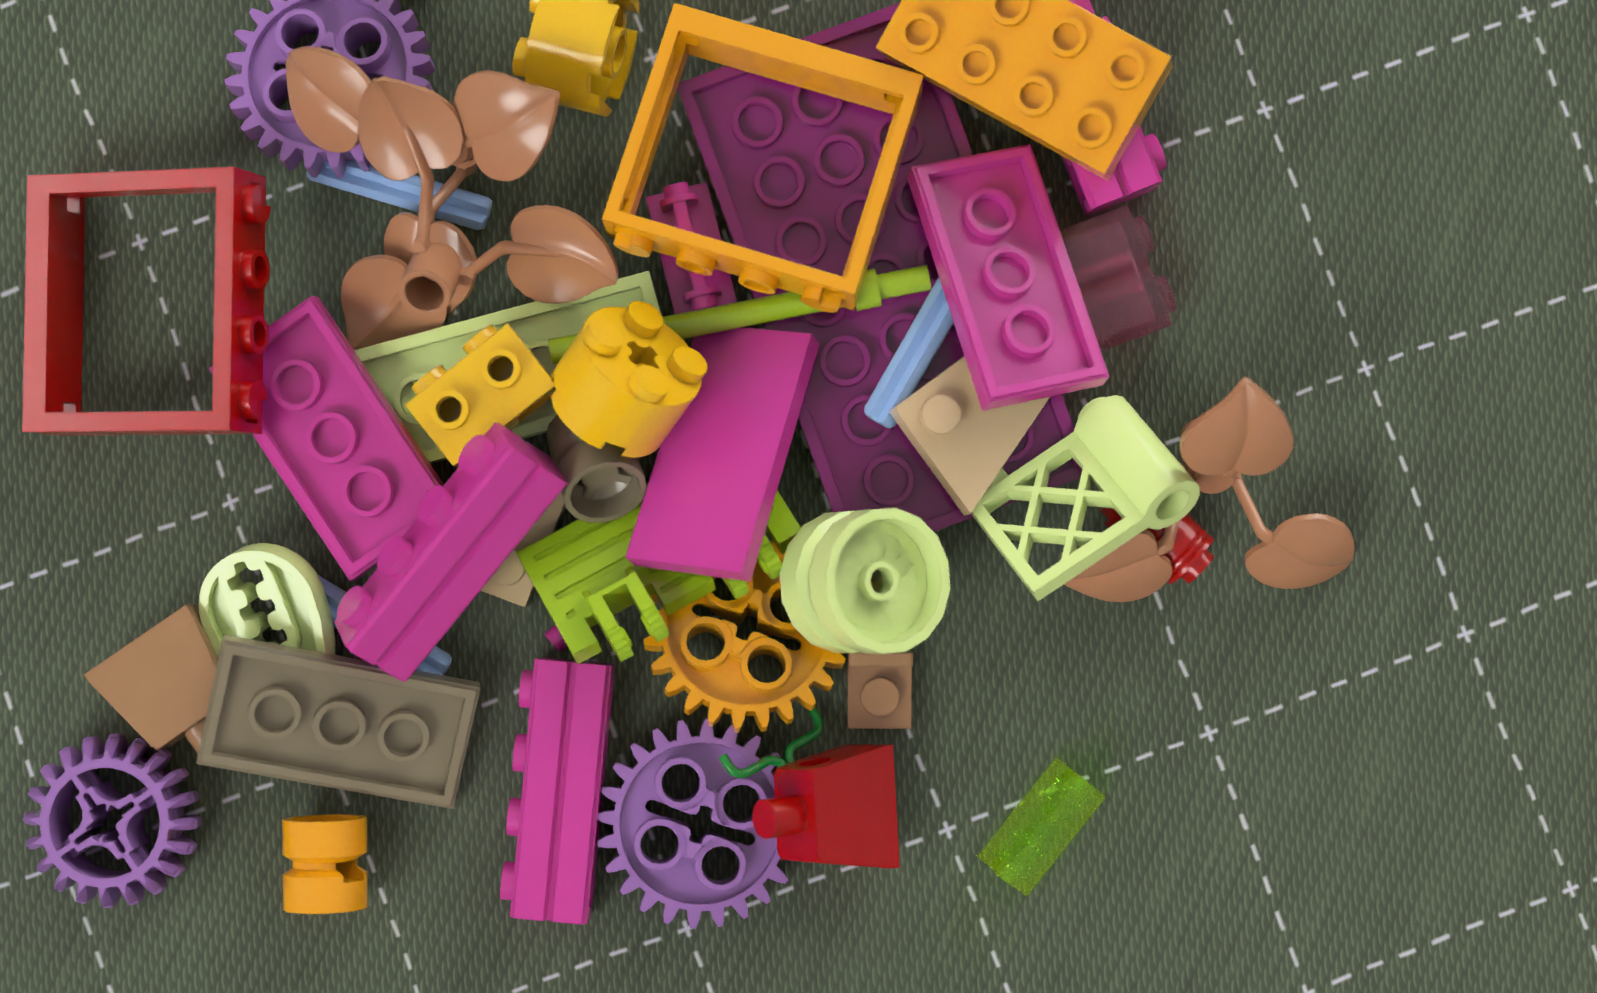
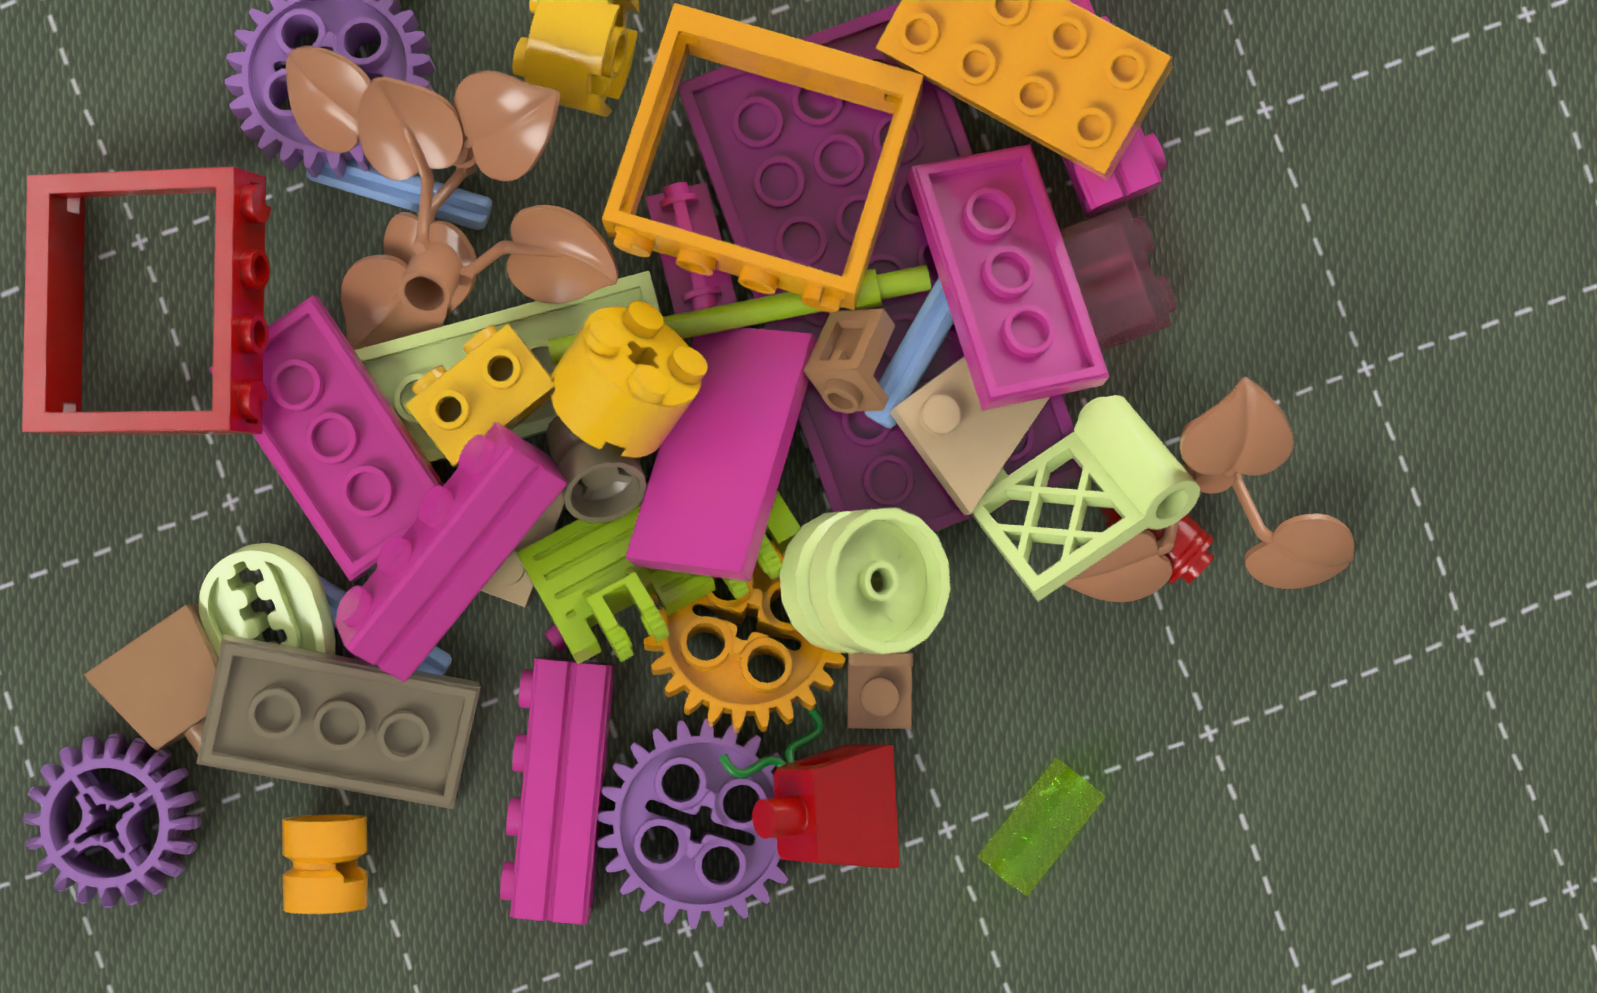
(847, 359): none -> medium nougat bracket

